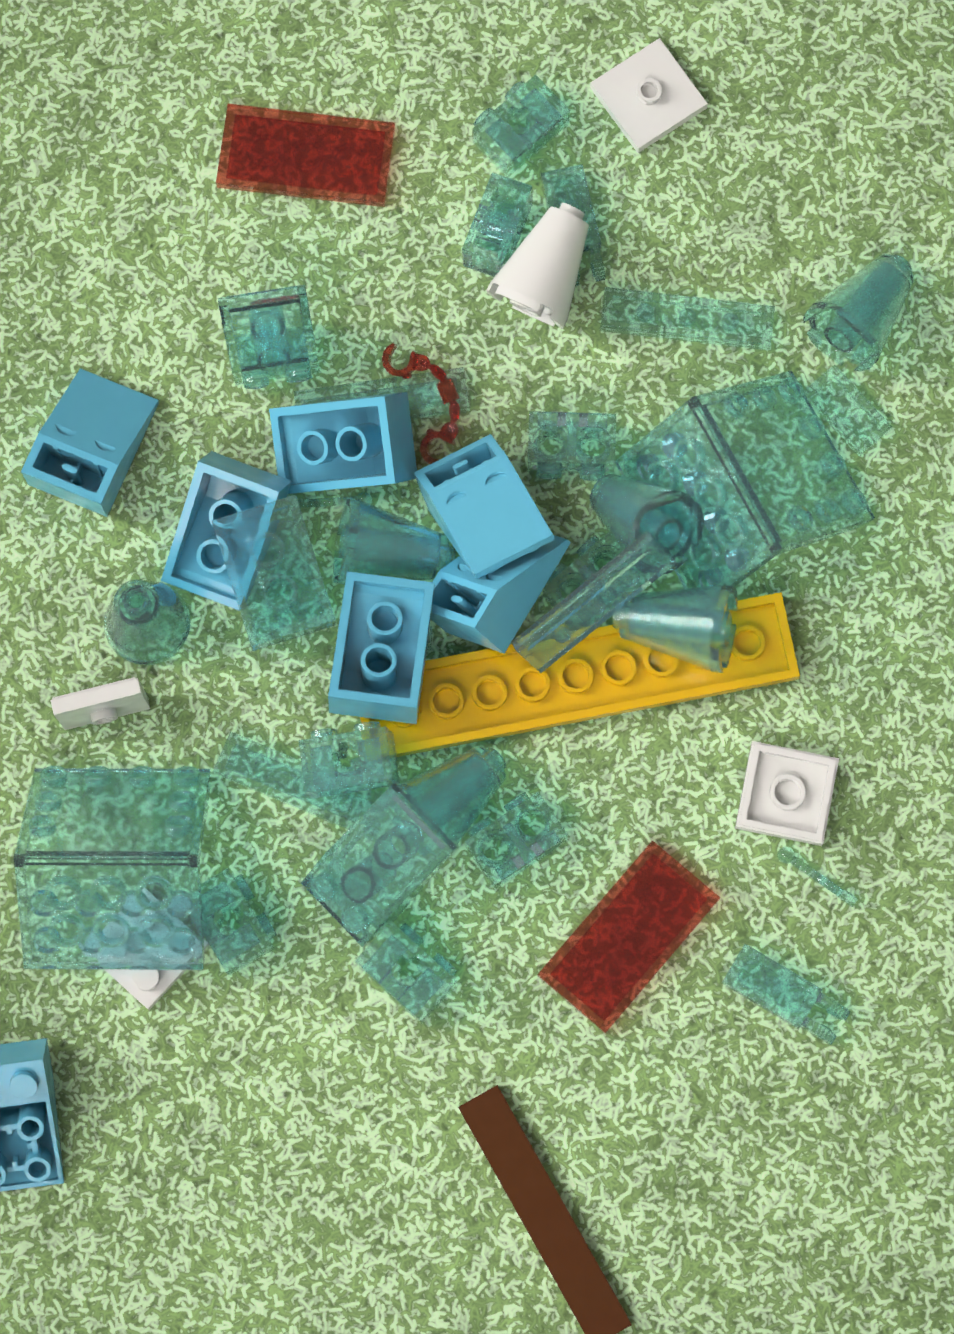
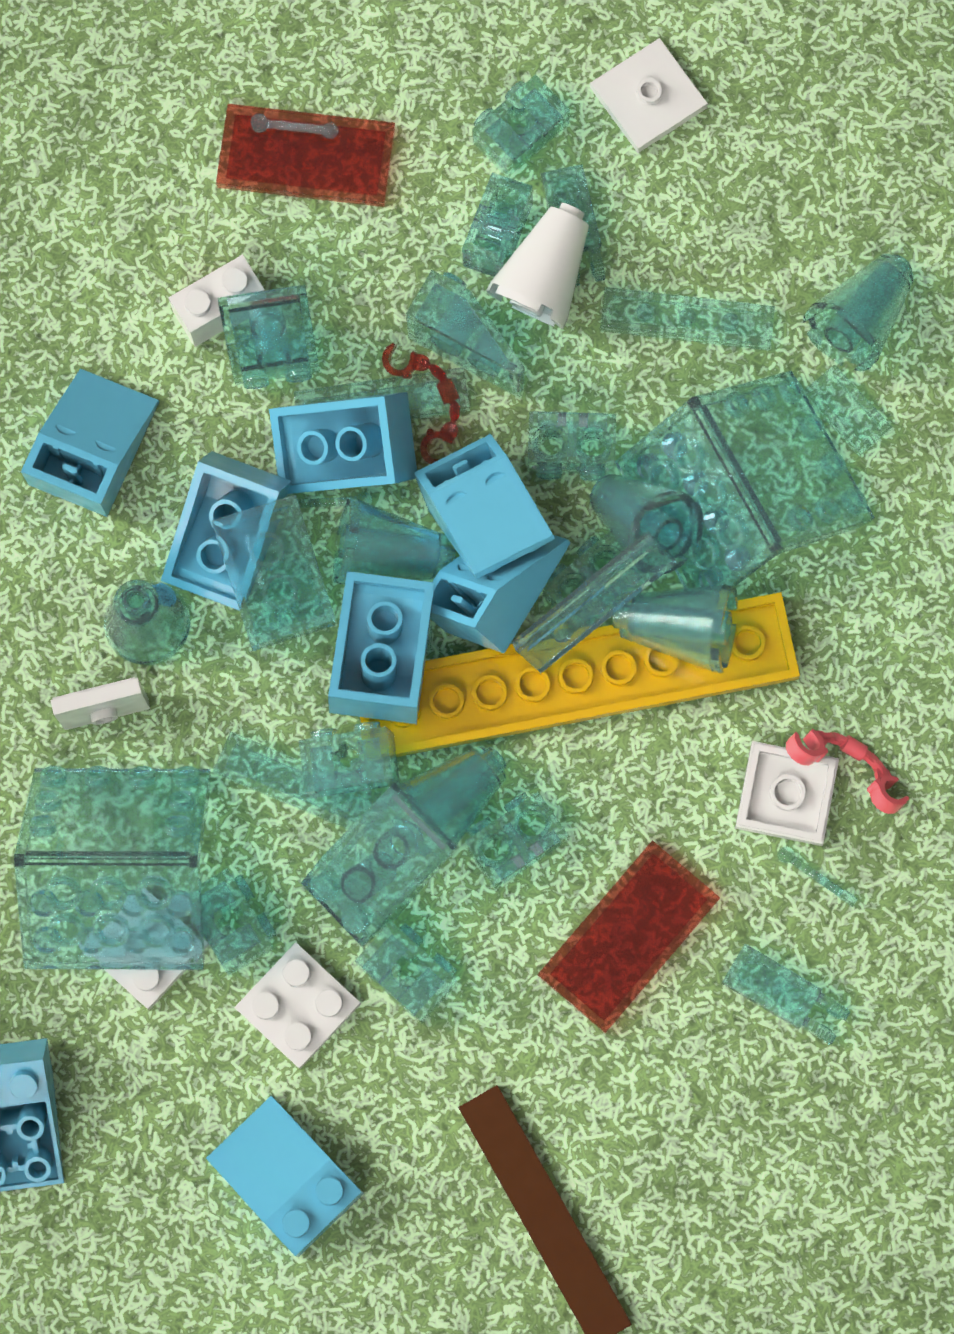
(198, 305): none -> white brick
(260, 124): none -> clear light blue hinge
(284, 1176): none -> medium azure slope
(297, 1005): none -> white plate
(455, 326): none -> clear light blue slope
(816, 743): none -> coral piece

